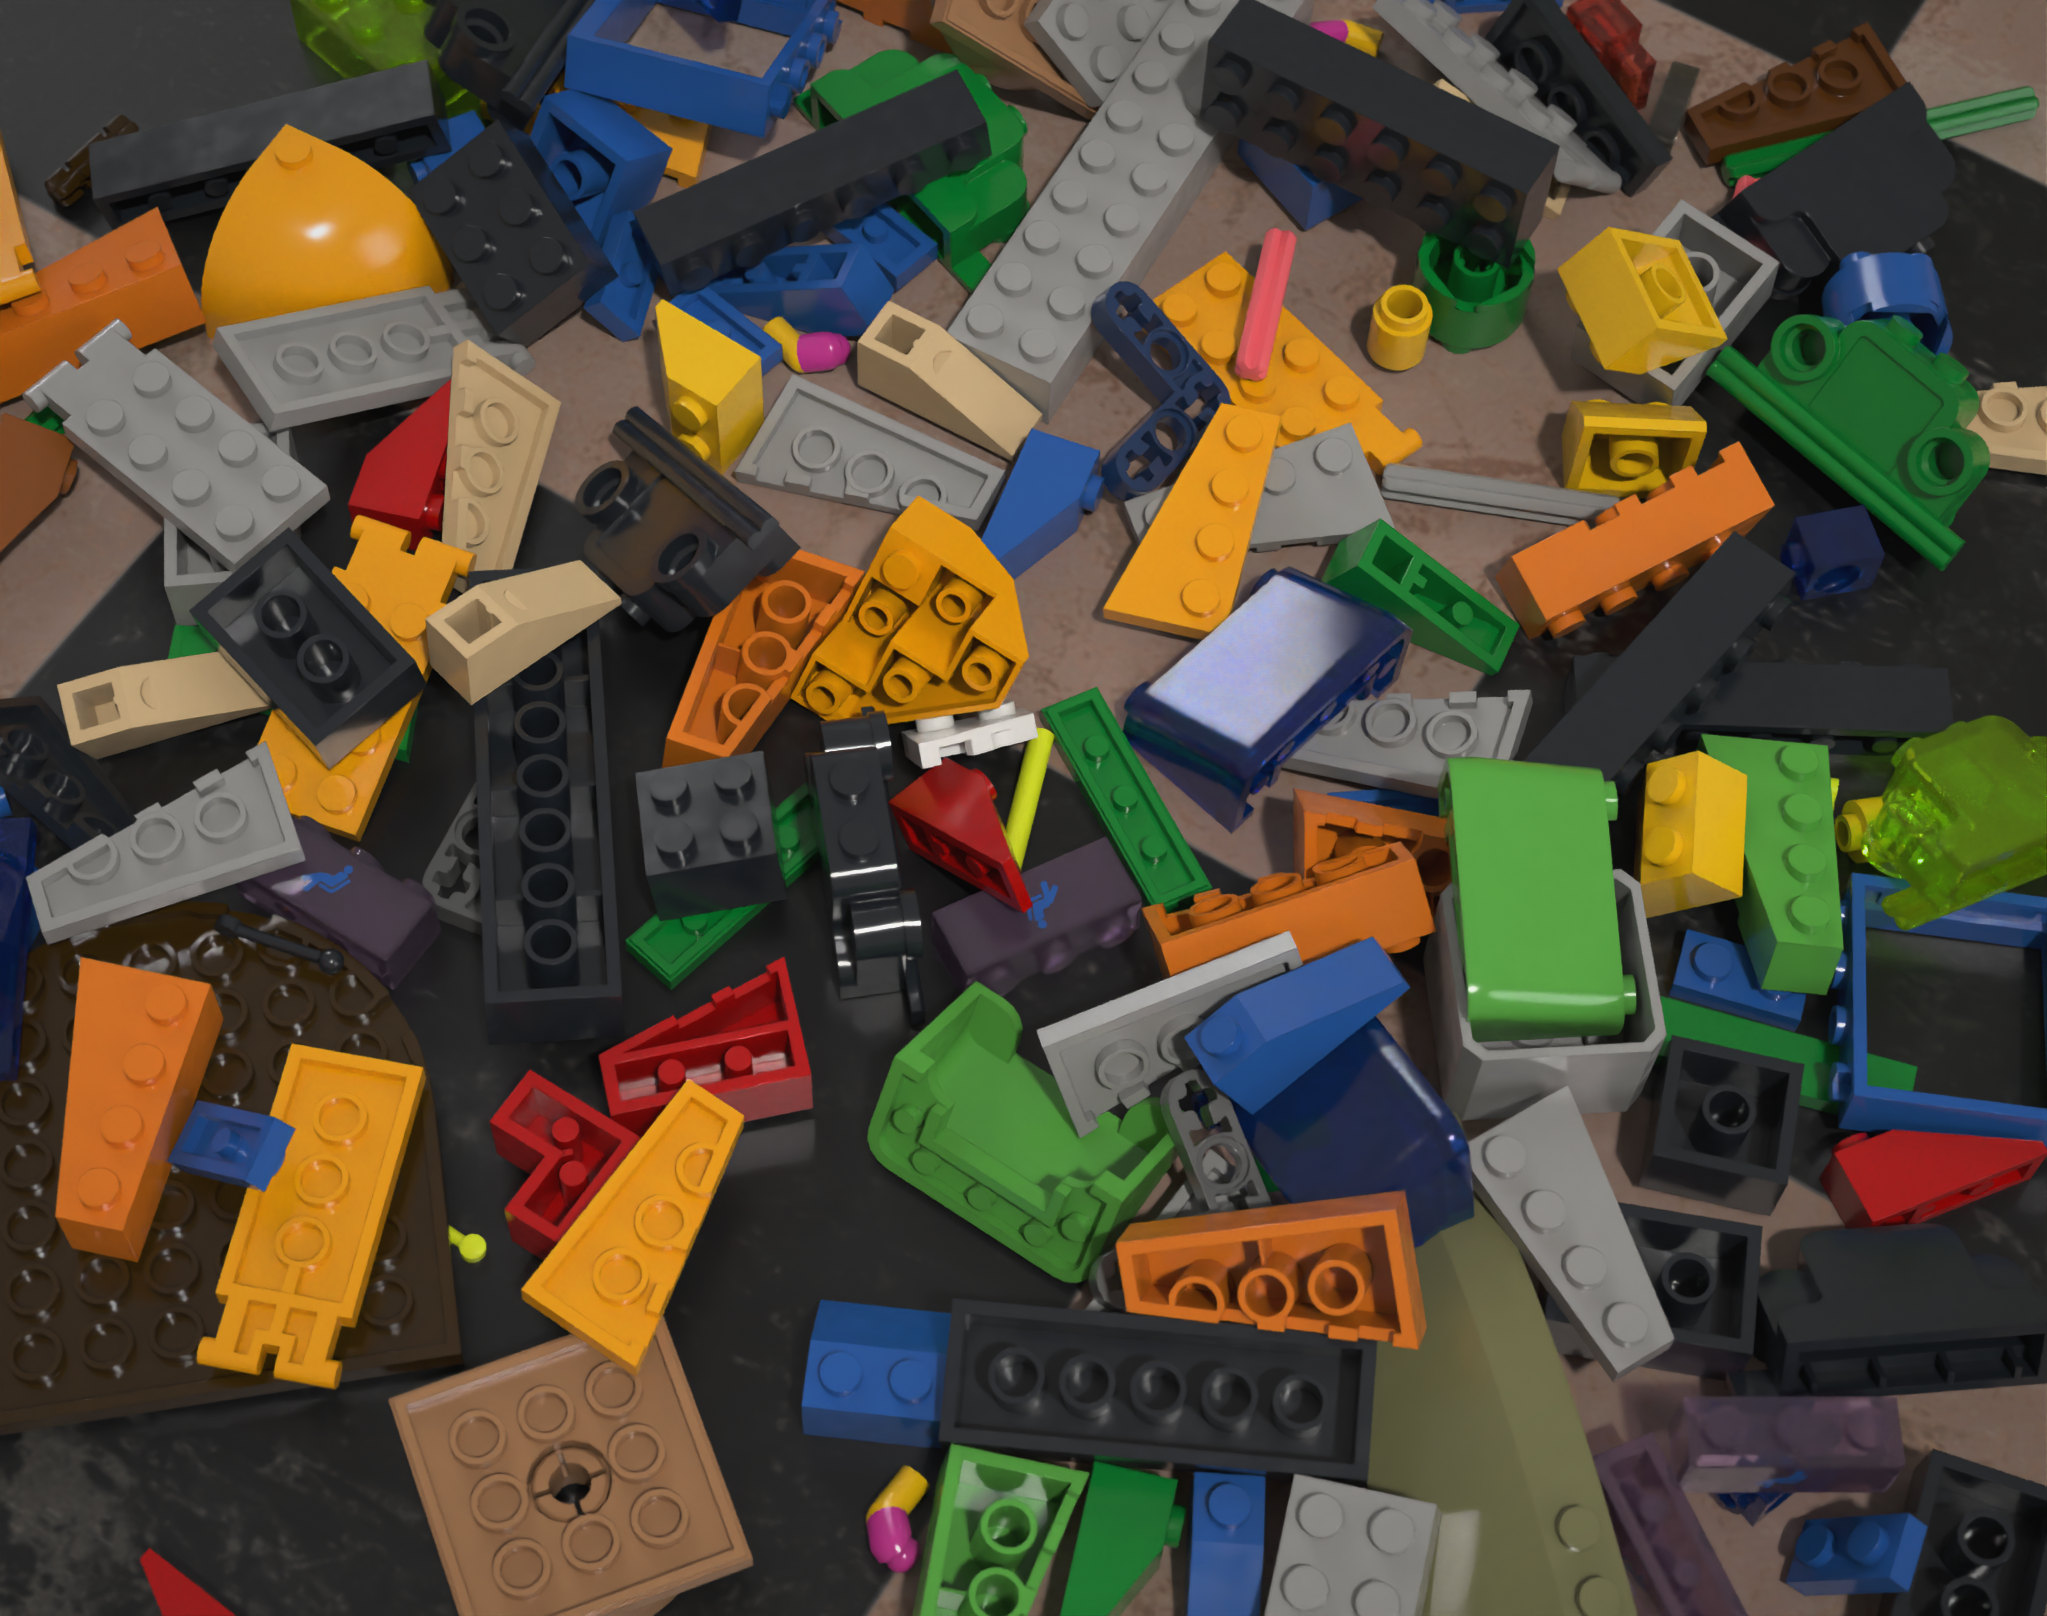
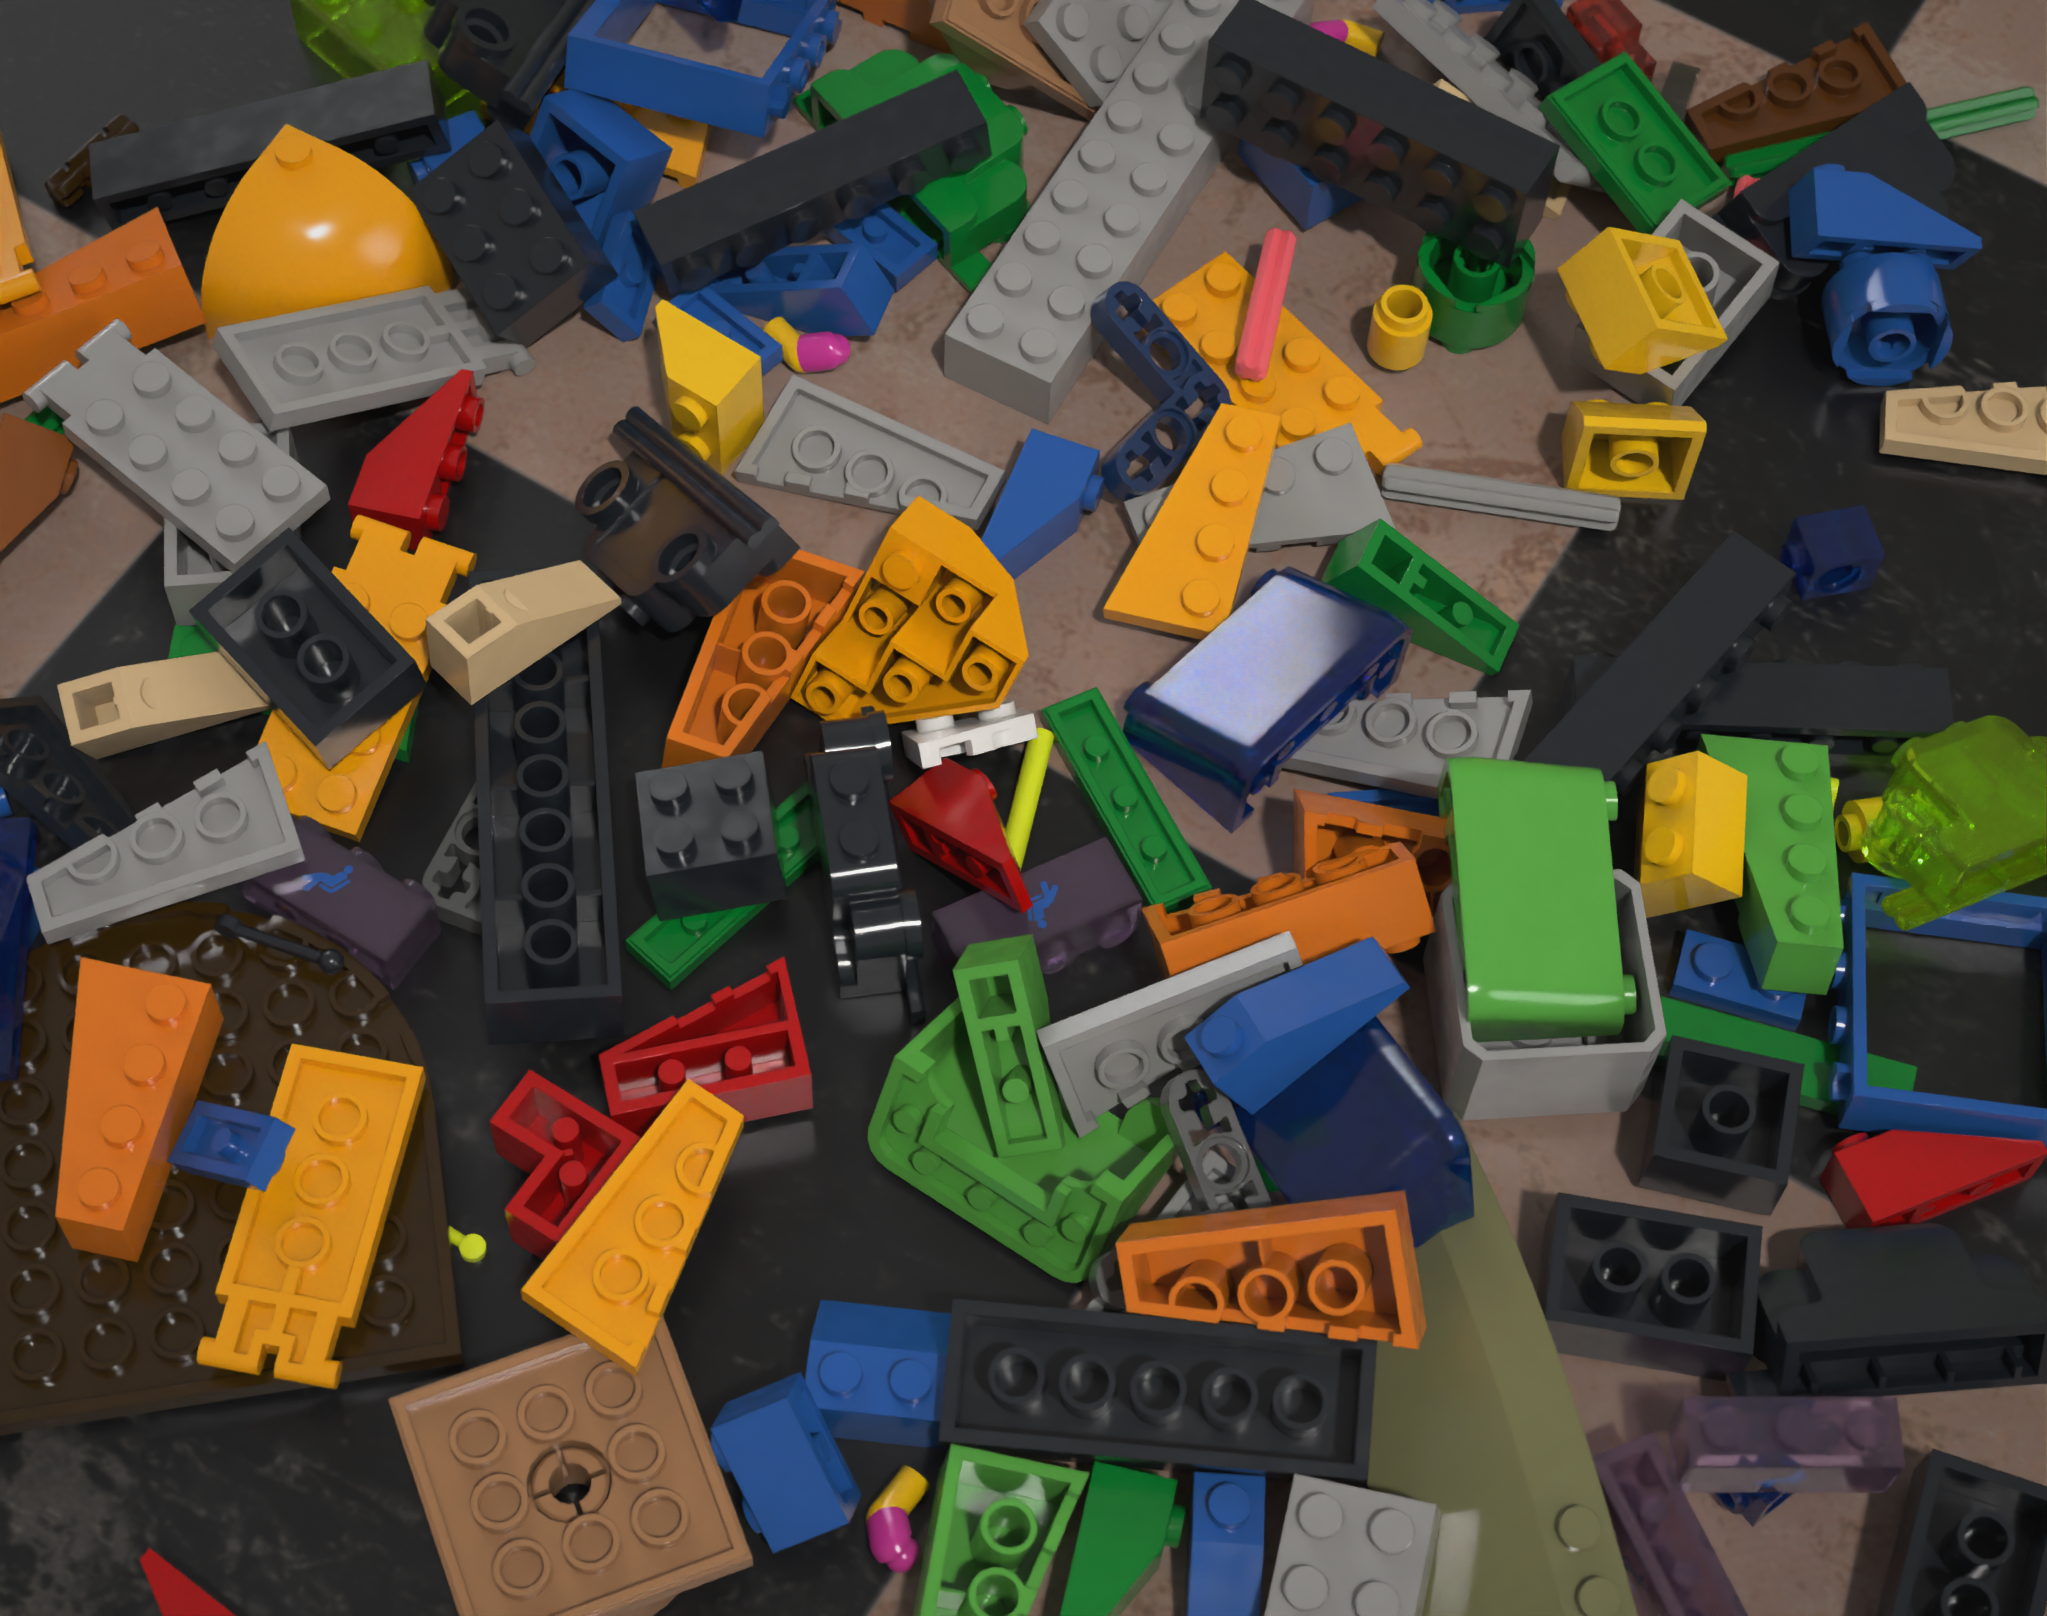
(493, 457): tan wing -> none
(785, 1463): none -> blue brick
(942, 381): tan slope -> none
(1002, 1009): none -> bright green slope
(1561, 1214): light grey wing -> none
(1633, 546): orange wedge -> none
(1634, 143): none -> green tile
(1853, 212): none -> blue slope
(1857, 1555): blue plate -> none
(1872, 417): green brick -> none

